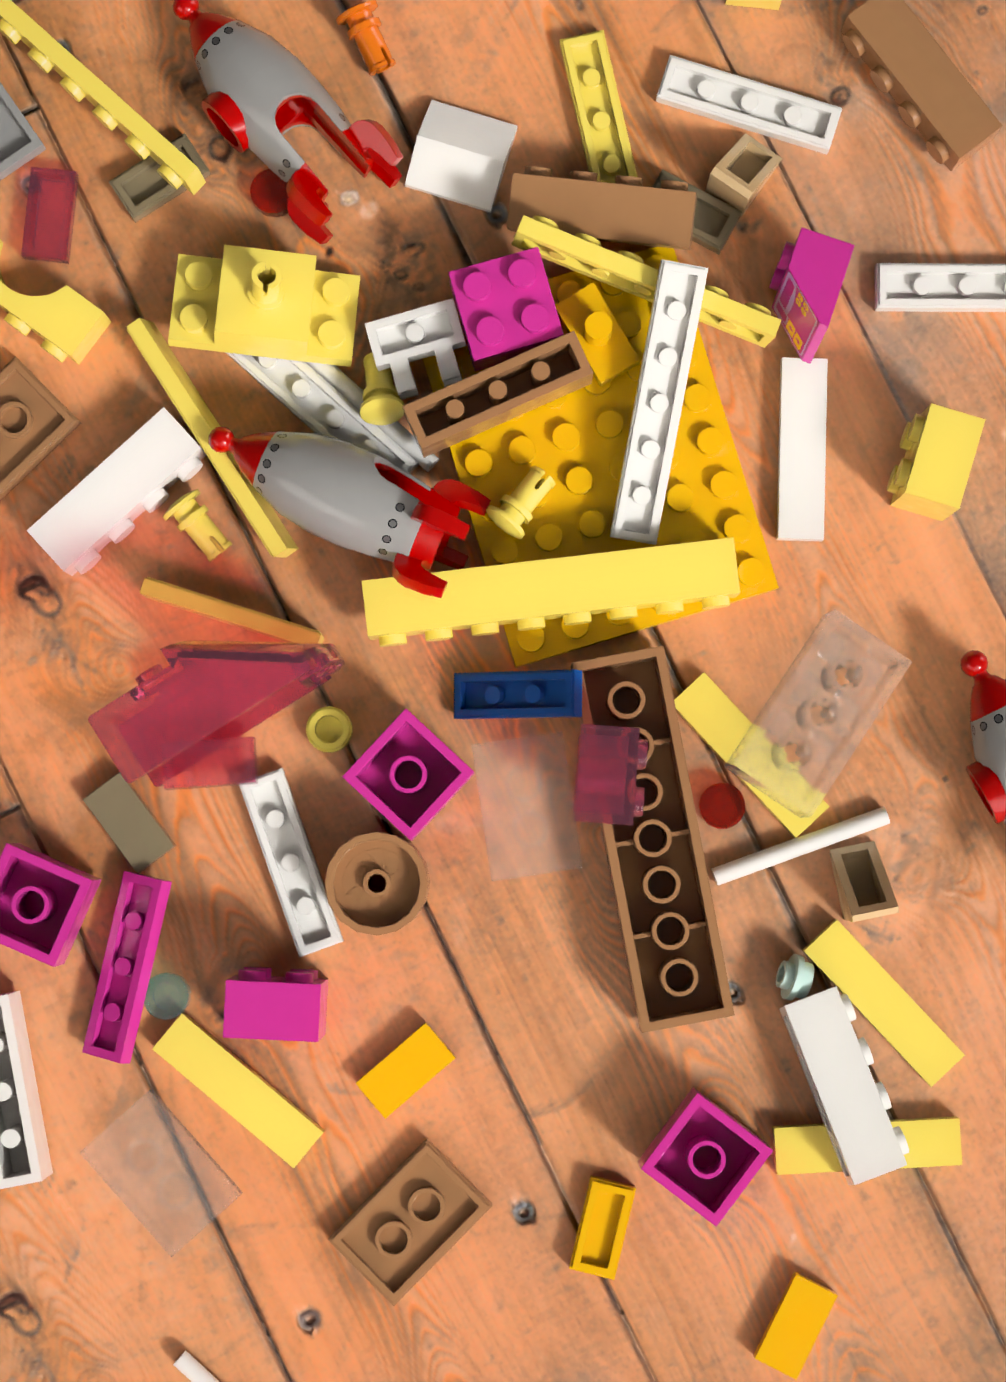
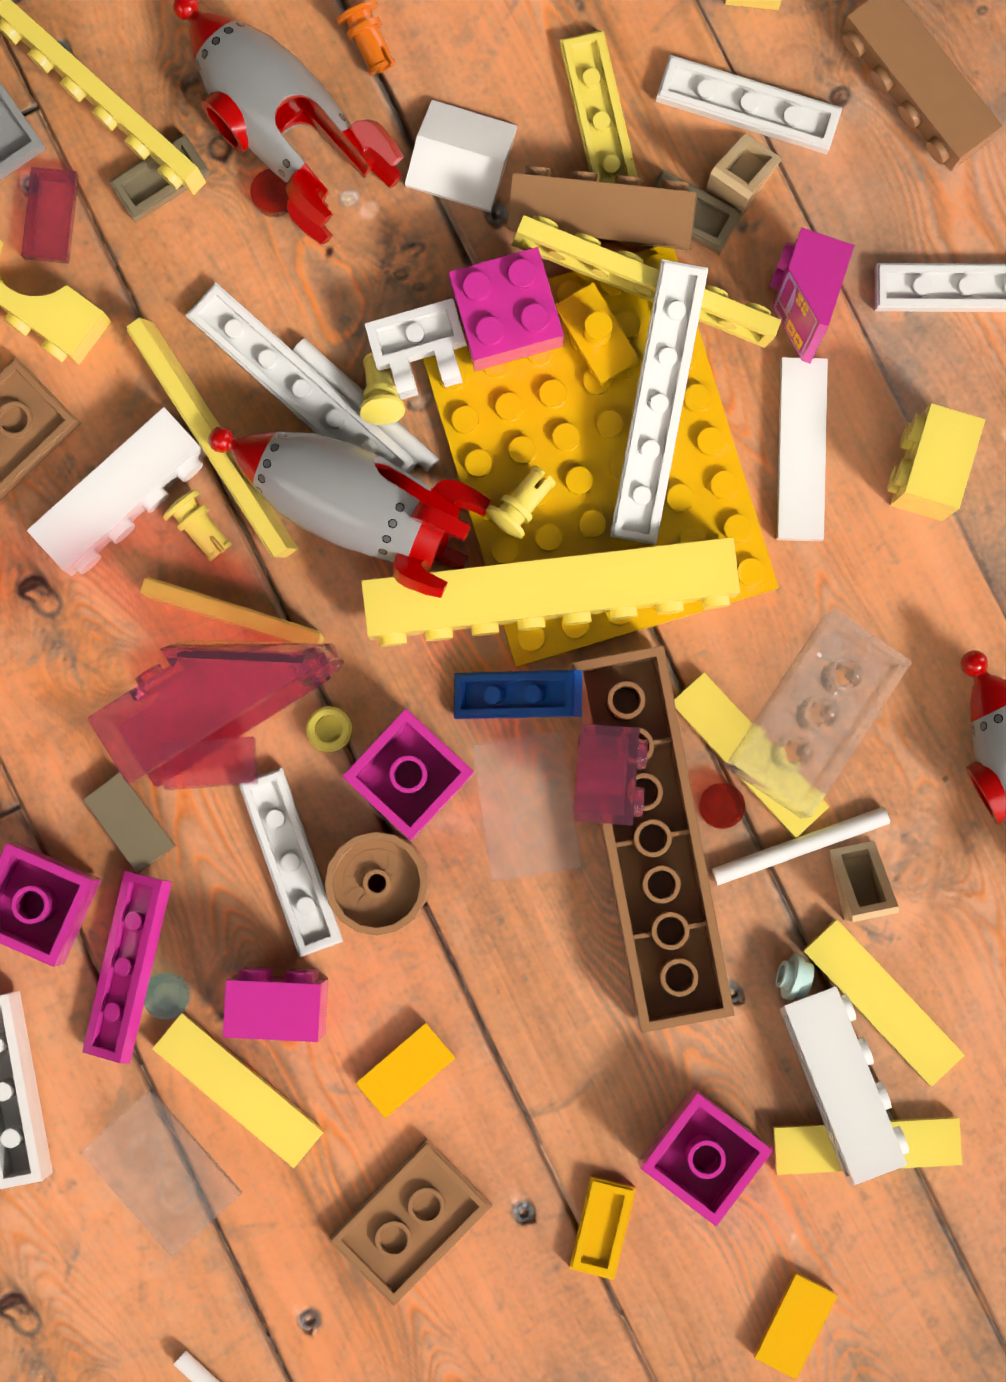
(264, 306): light yellow brick -> none
(498, 394): medium nougat brick -> none

